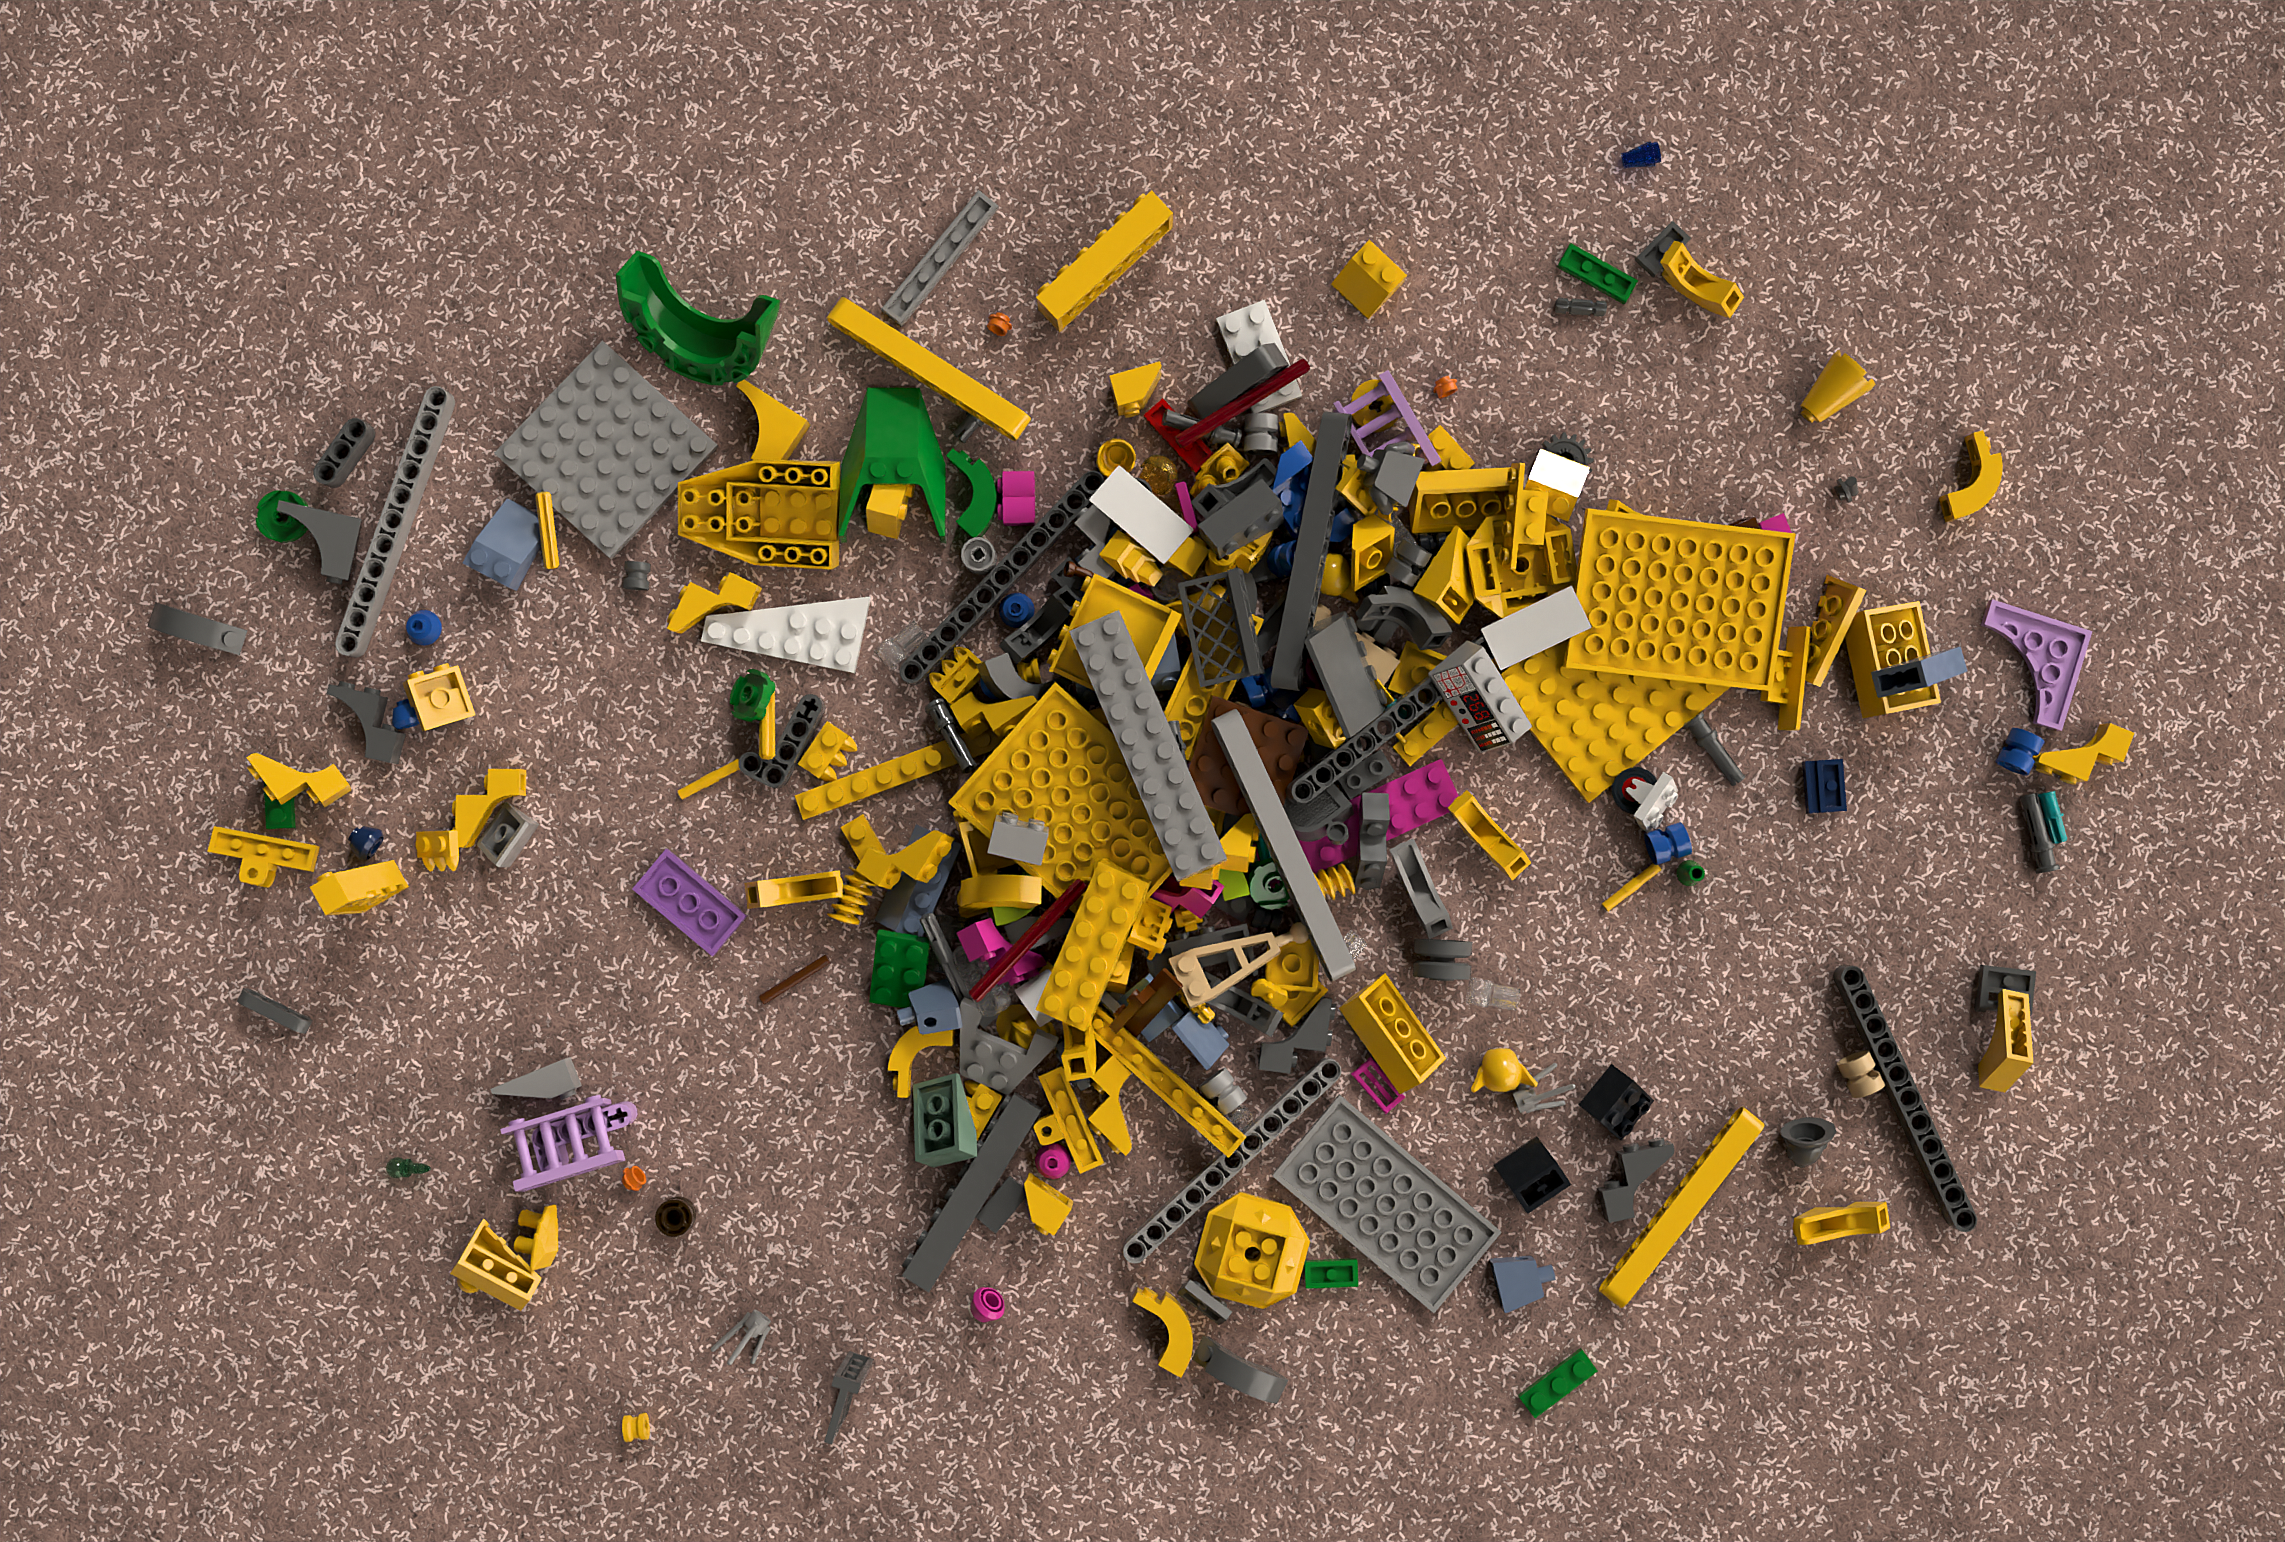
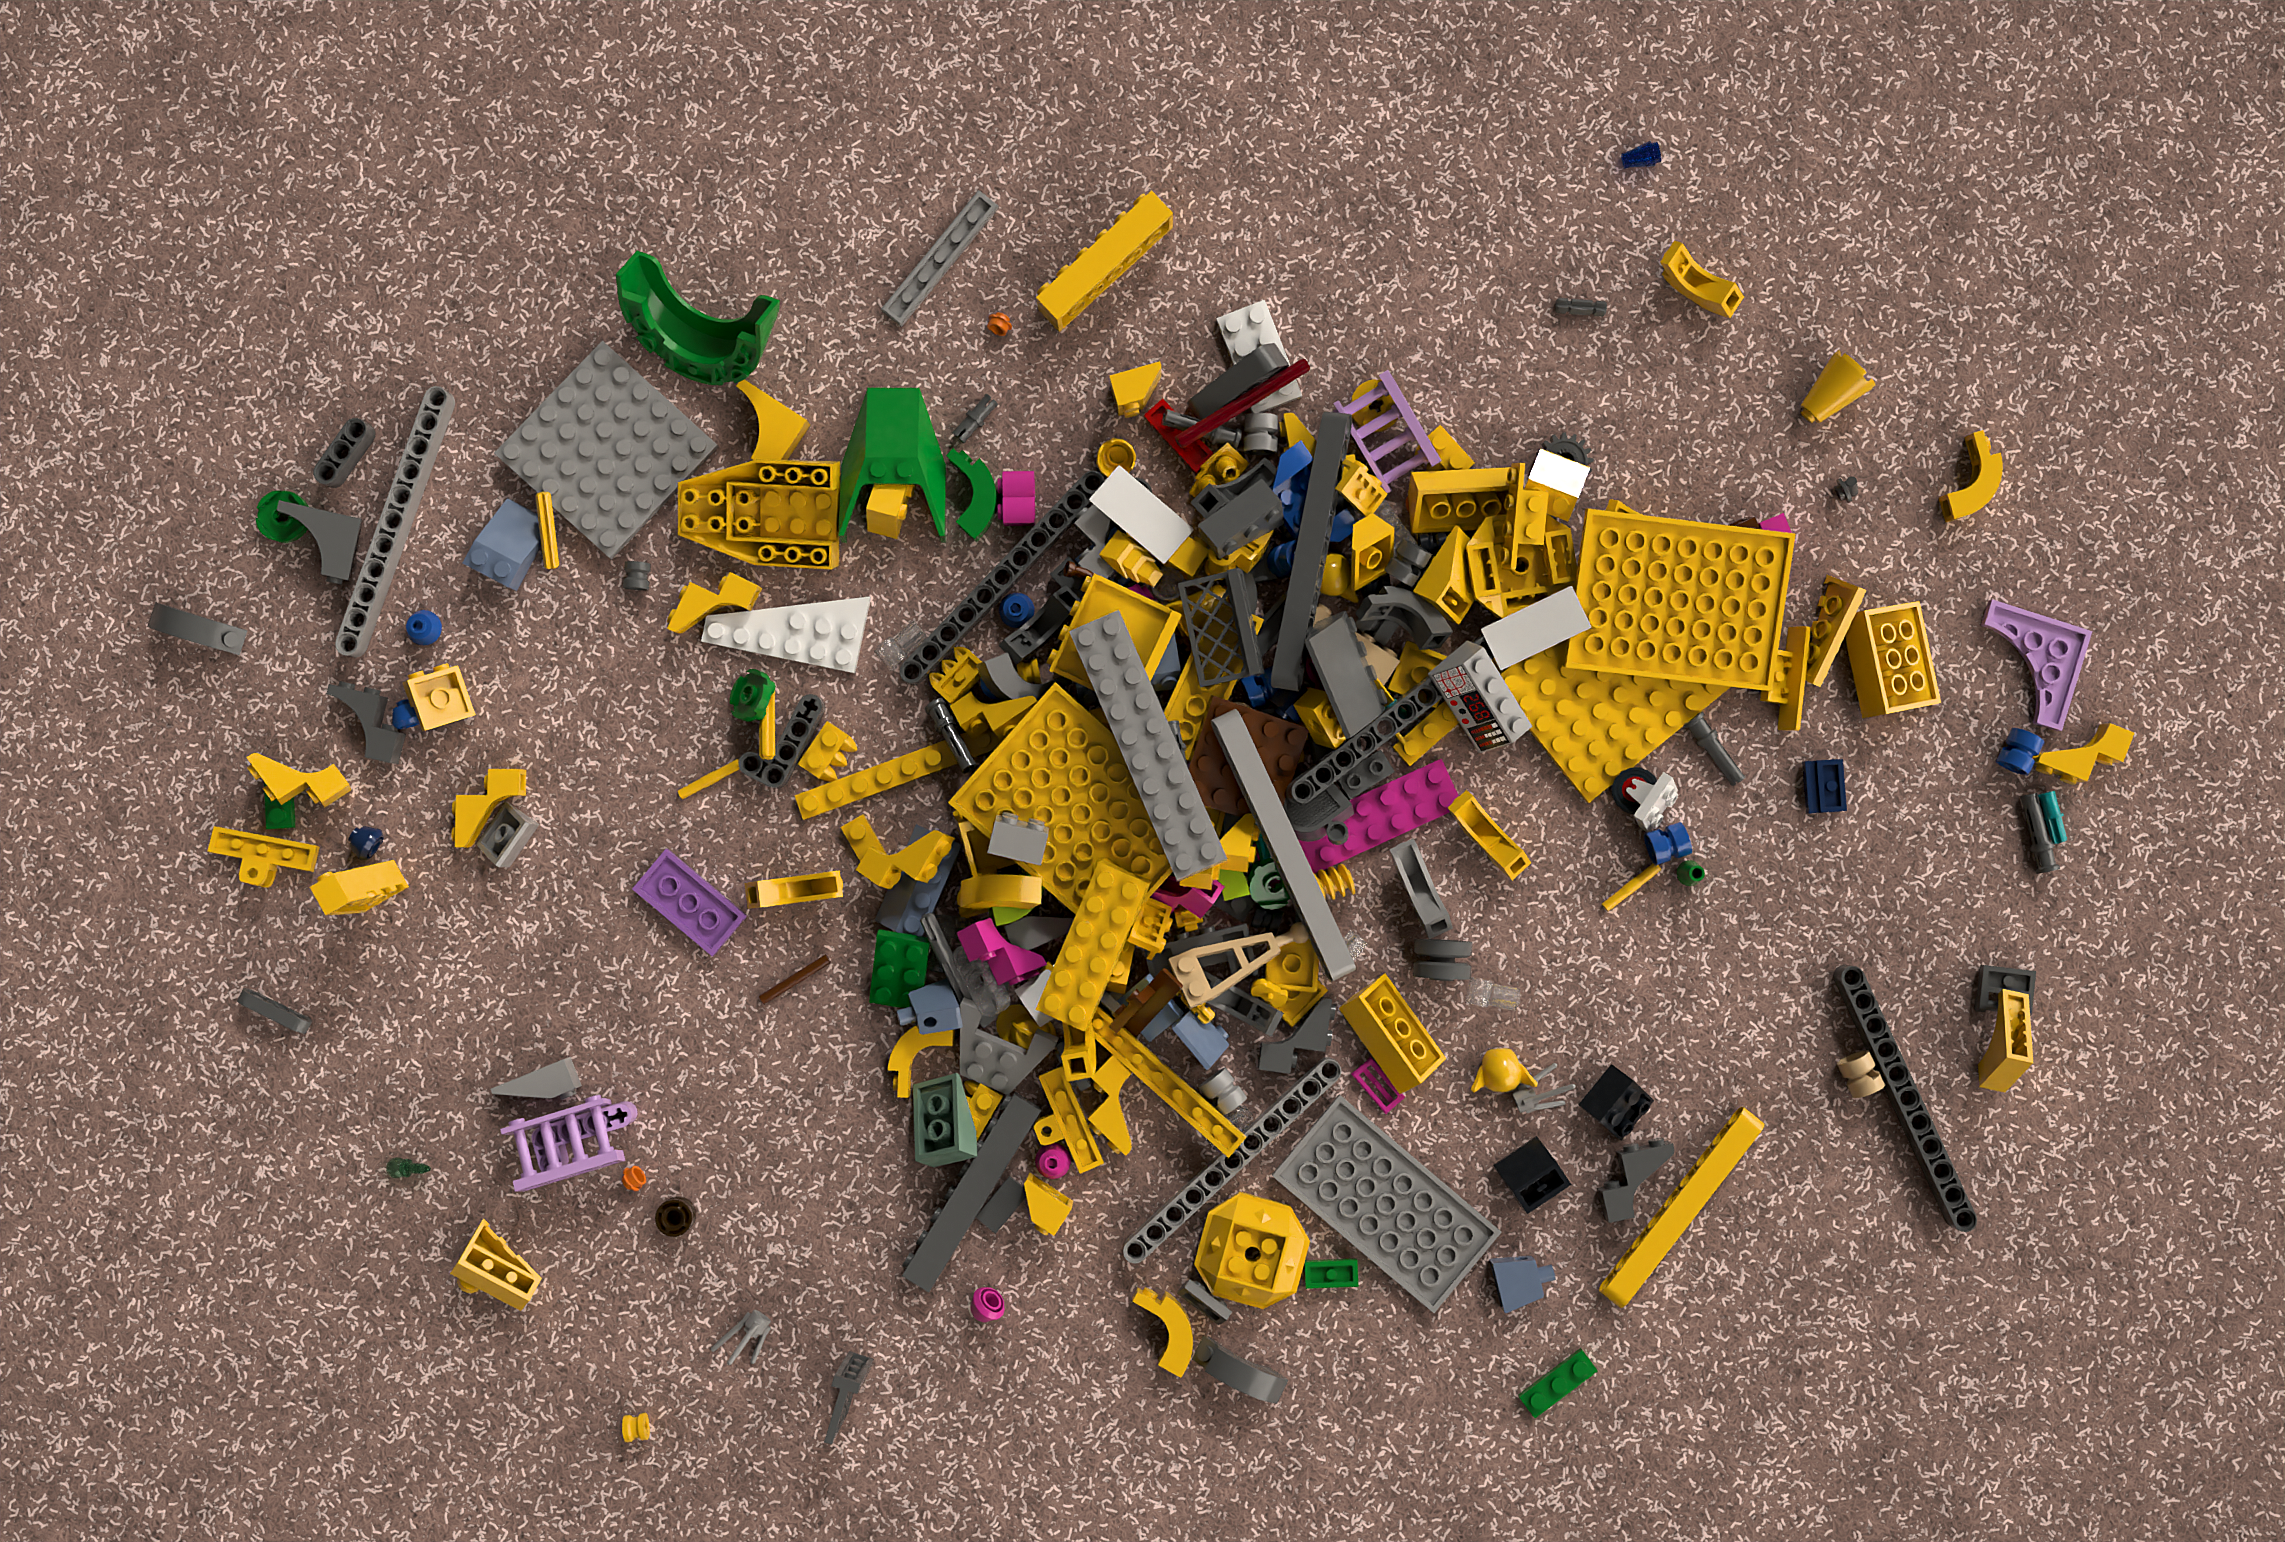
(438, 849): yellow plate -> none
(545, 1241): yellow connector -> none
(852, 898): yellow piece -> none
(928, 369): yellow beam -> none
(979, 556): light grey wheel -> none
(1027, 940): dark red axle -> none
(1159, 473): clear yellow hair -> none
(1186, 506): dark pink tile -> none
(1369, 279): yellow slope -> none
(1371, 846): dark grey arch -> none
(1391, 476): dark grey torso -> none
(1445, 387): orange plate -> none
(1597, 273): green tile -> none
(1651, 256): dark grey plate -> none
(1807, 1139): dark grey piece -> none
(1835, 1222): yellow arch -> none
(1919, 672): sand blue slope -> none

